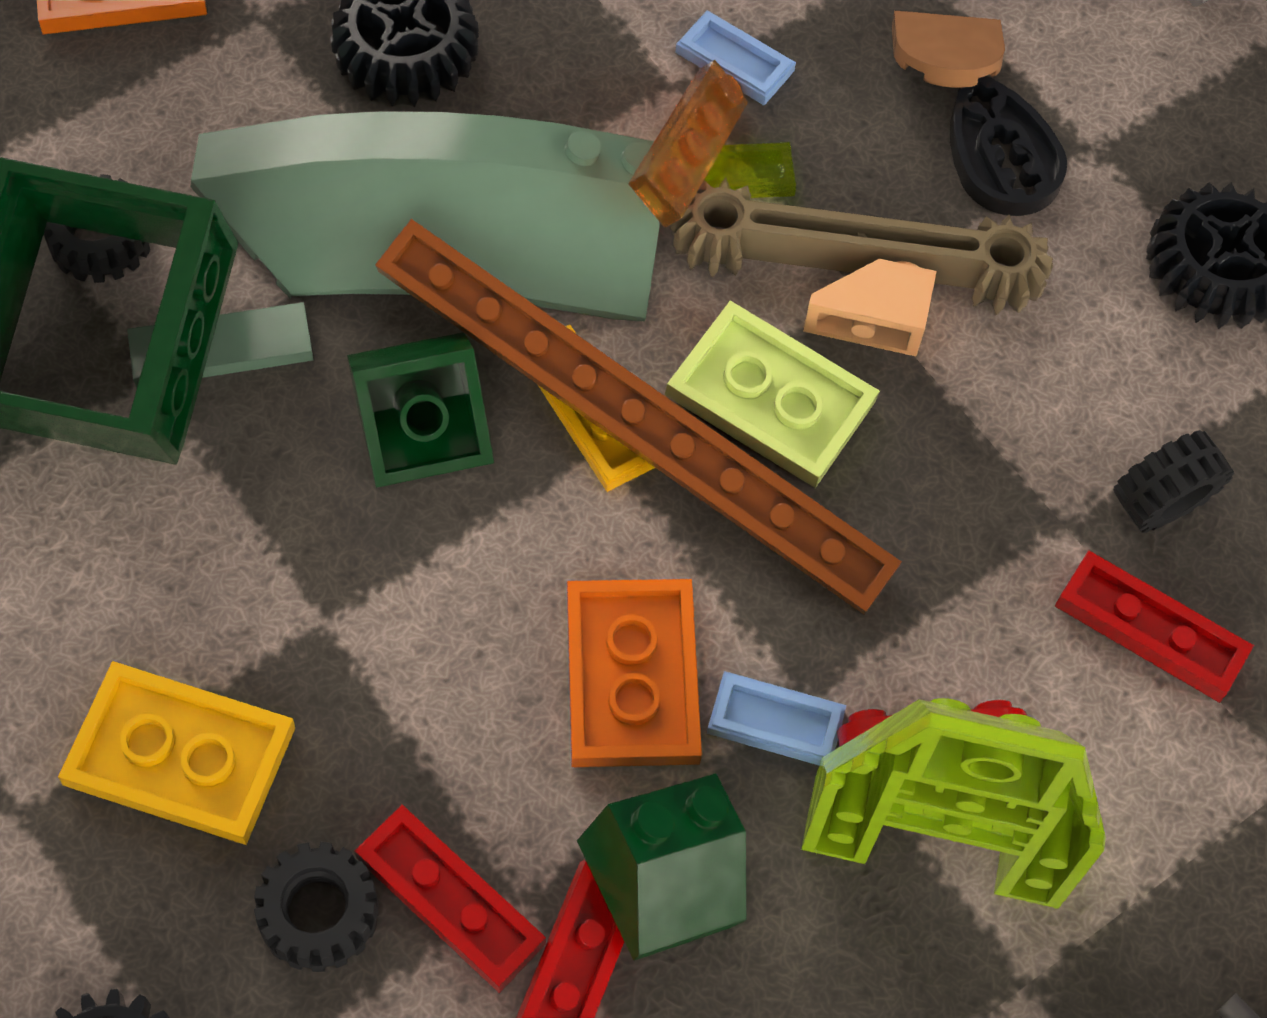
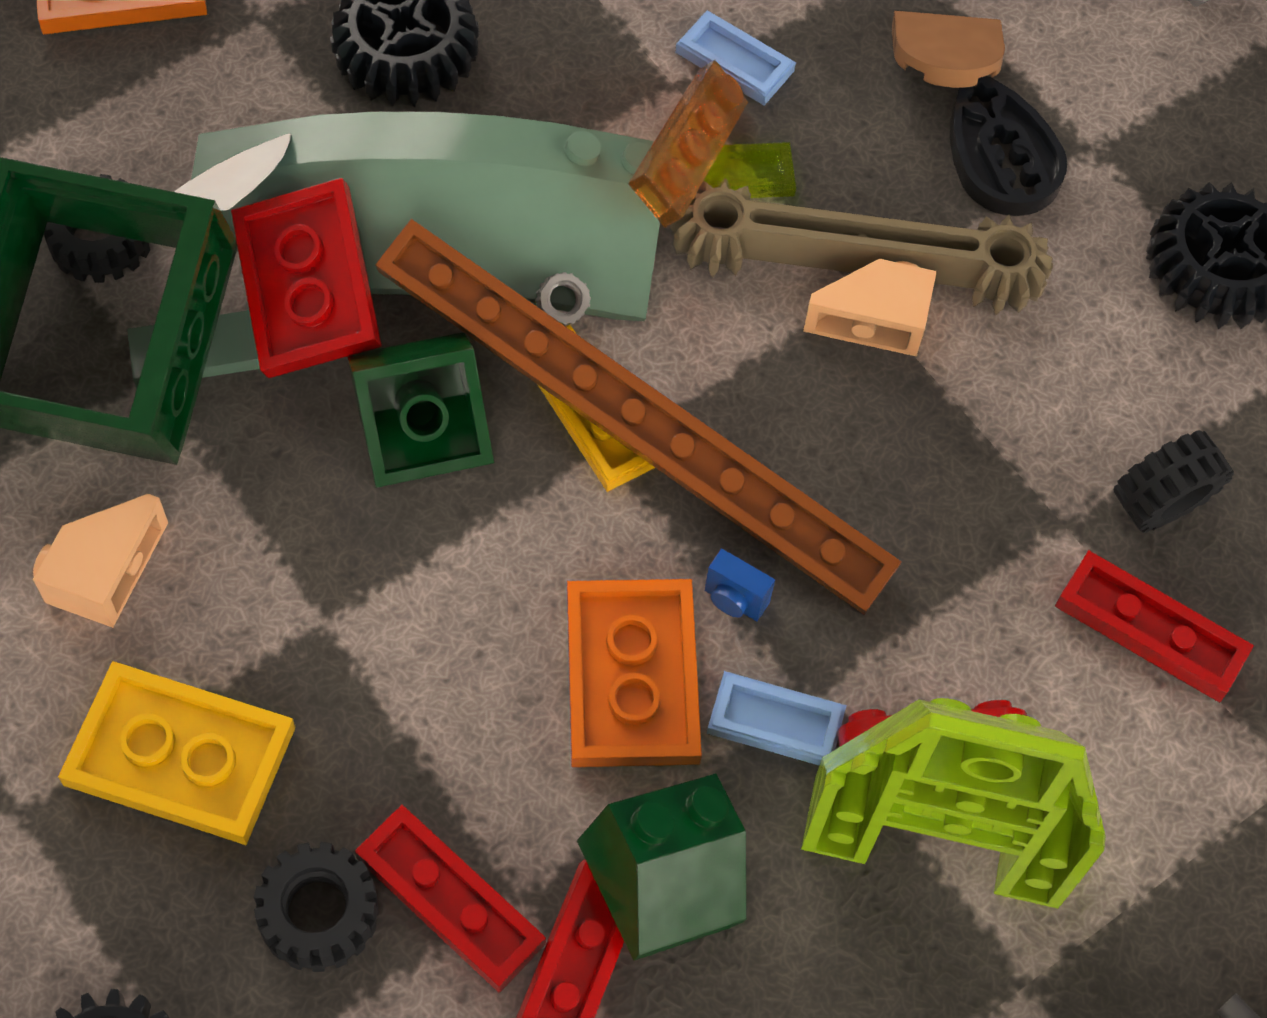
(100, 559): none -> light nougat slope
(238, 175): none -> white sticker
(305, 278): none -> red plate
(570, 281): none -> light grey axle
(738, 586): none -> blue plate
(772, 393): yellowish green plate -> none

